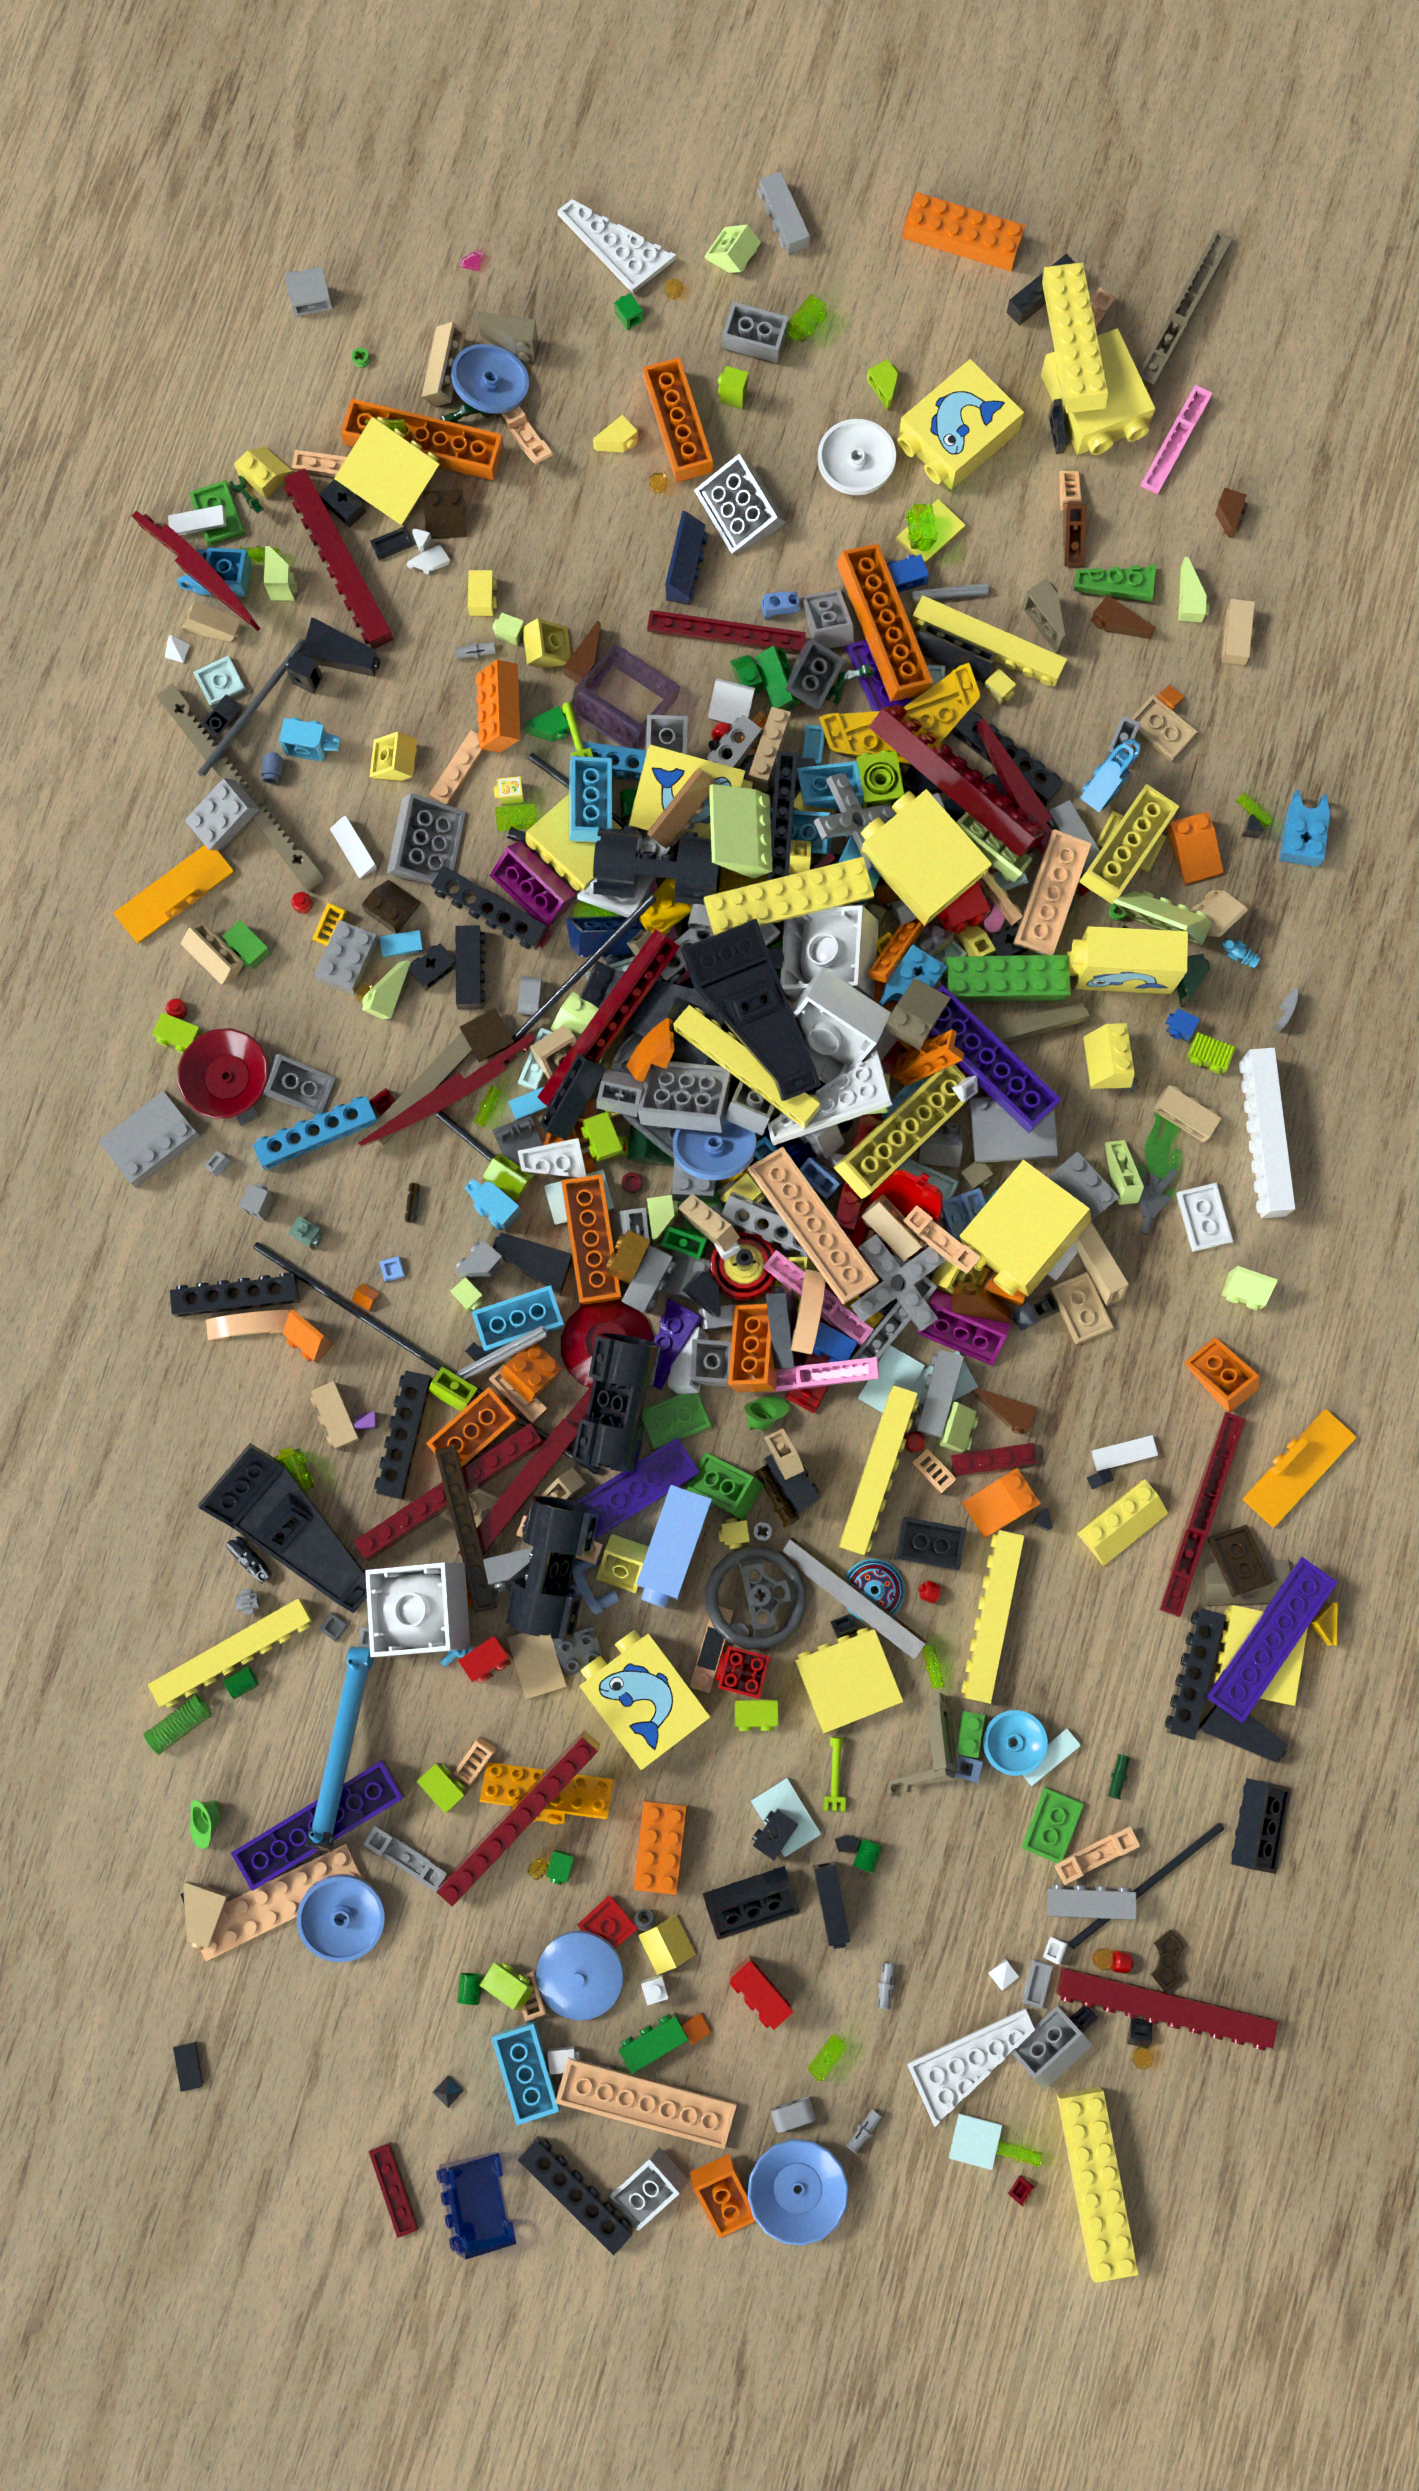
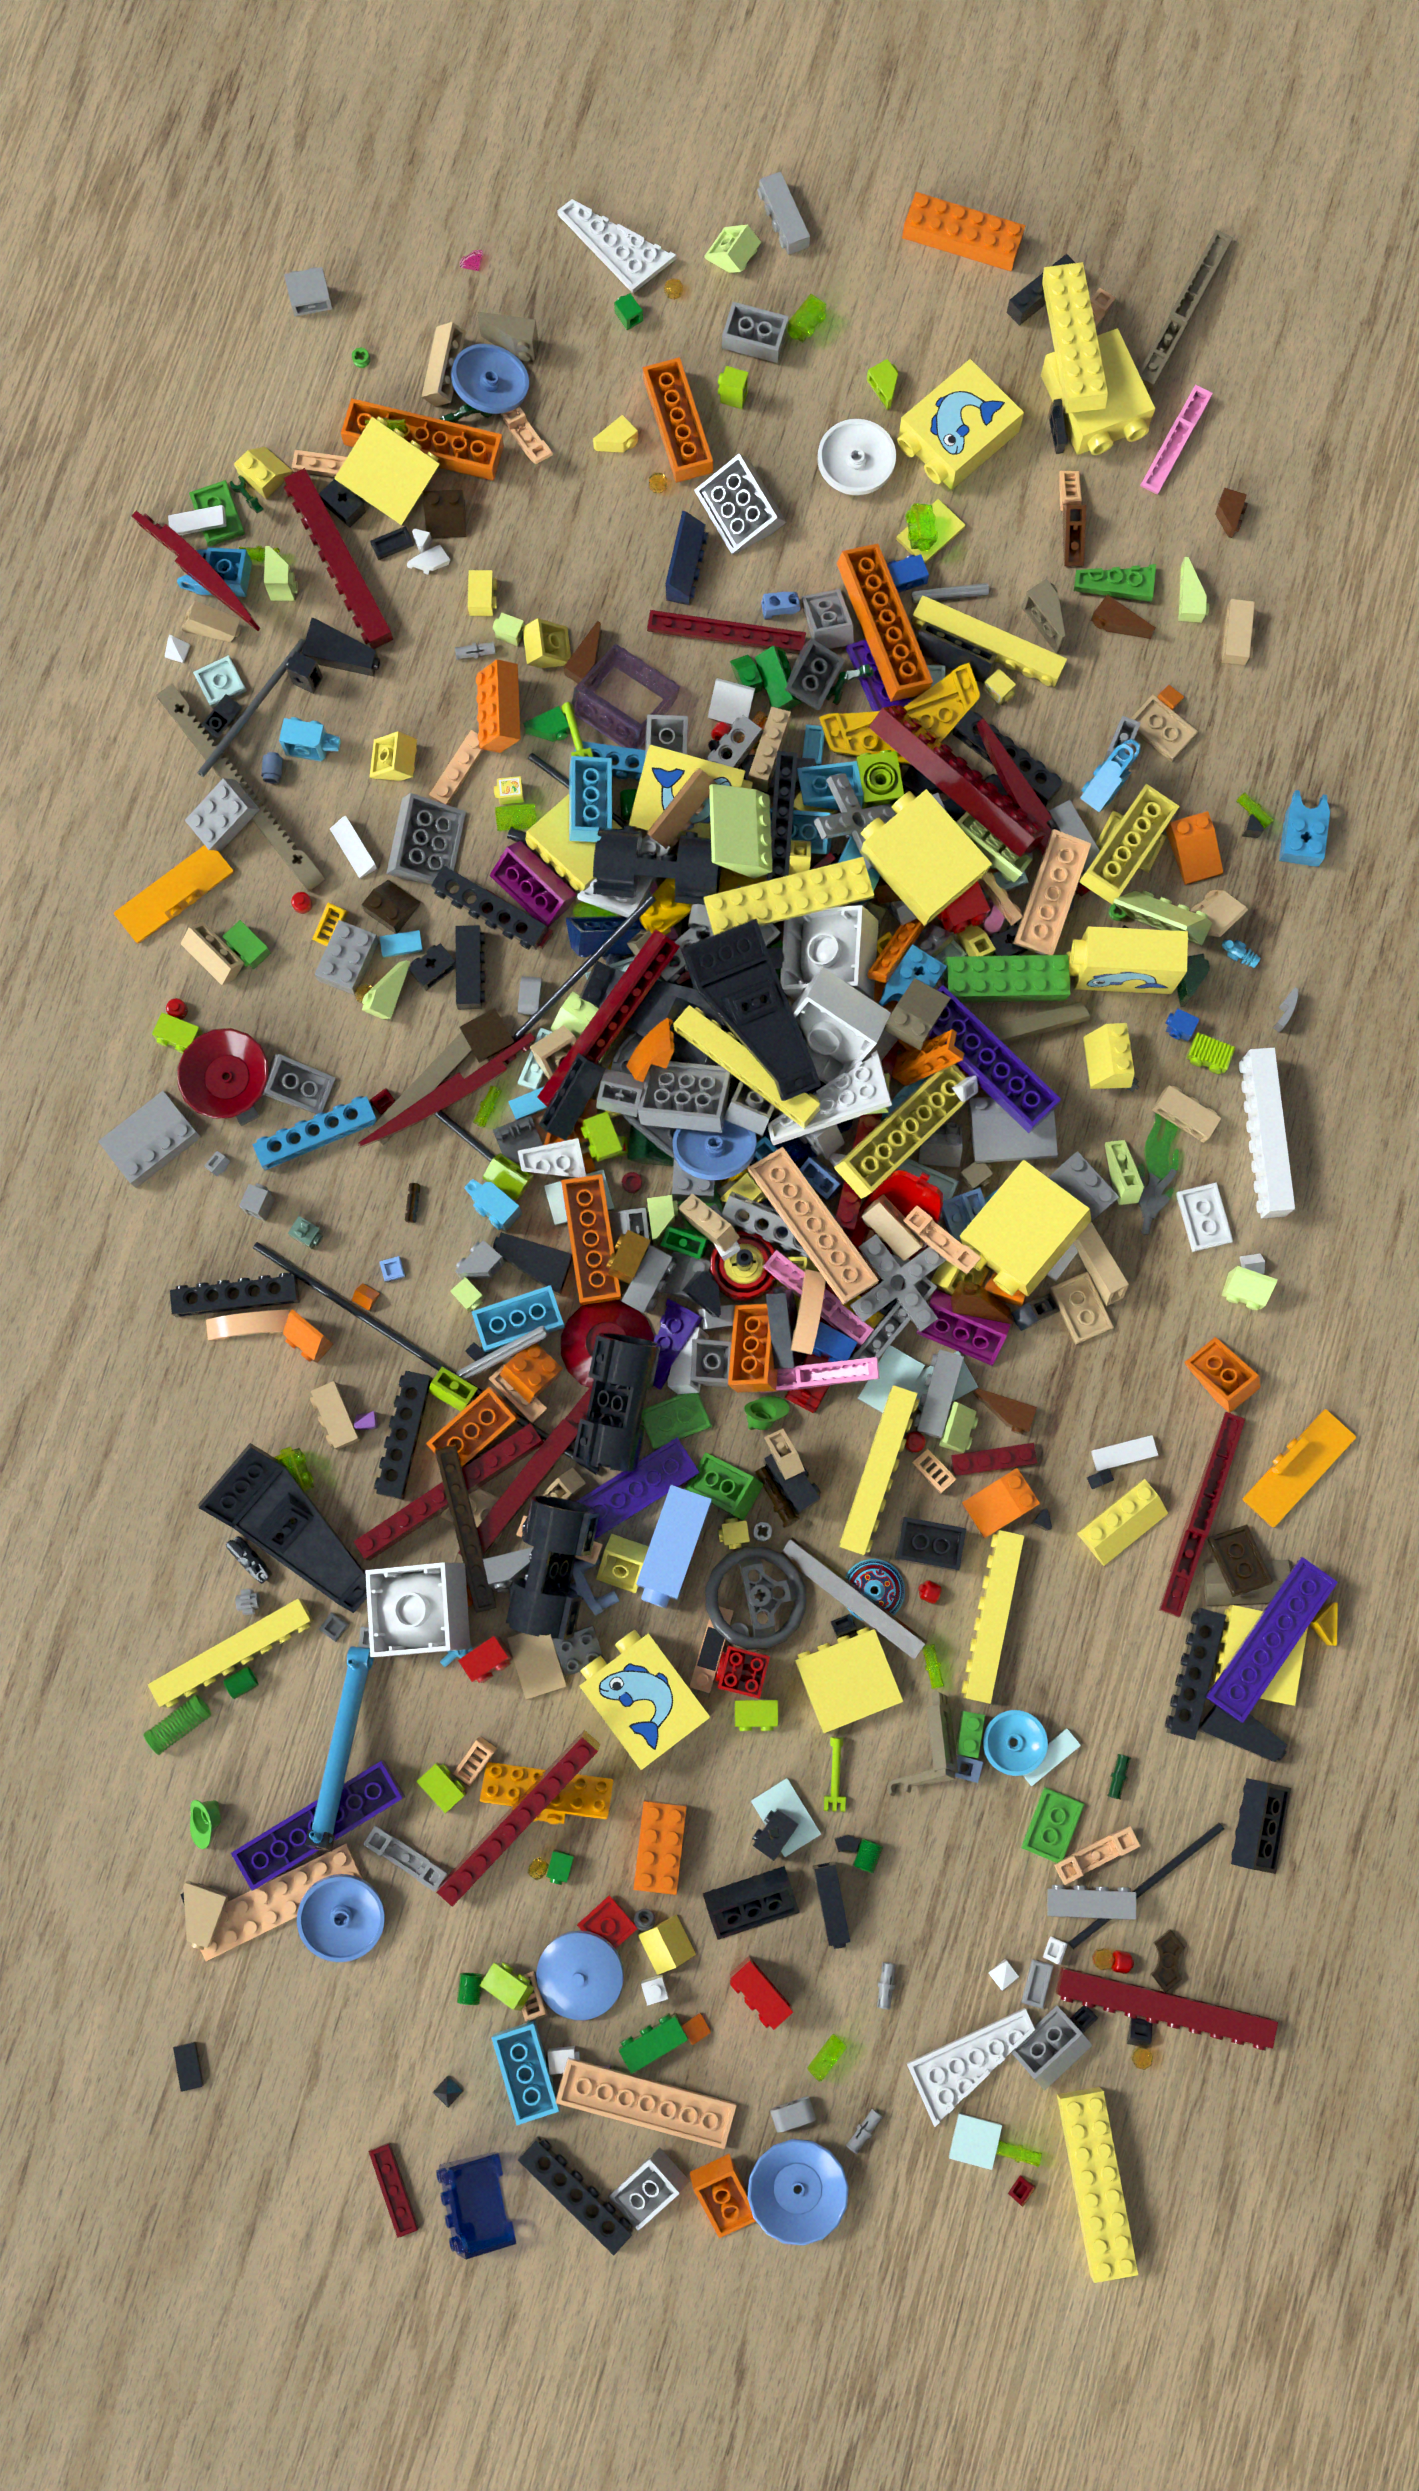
(1253, 1262): none -> white slope

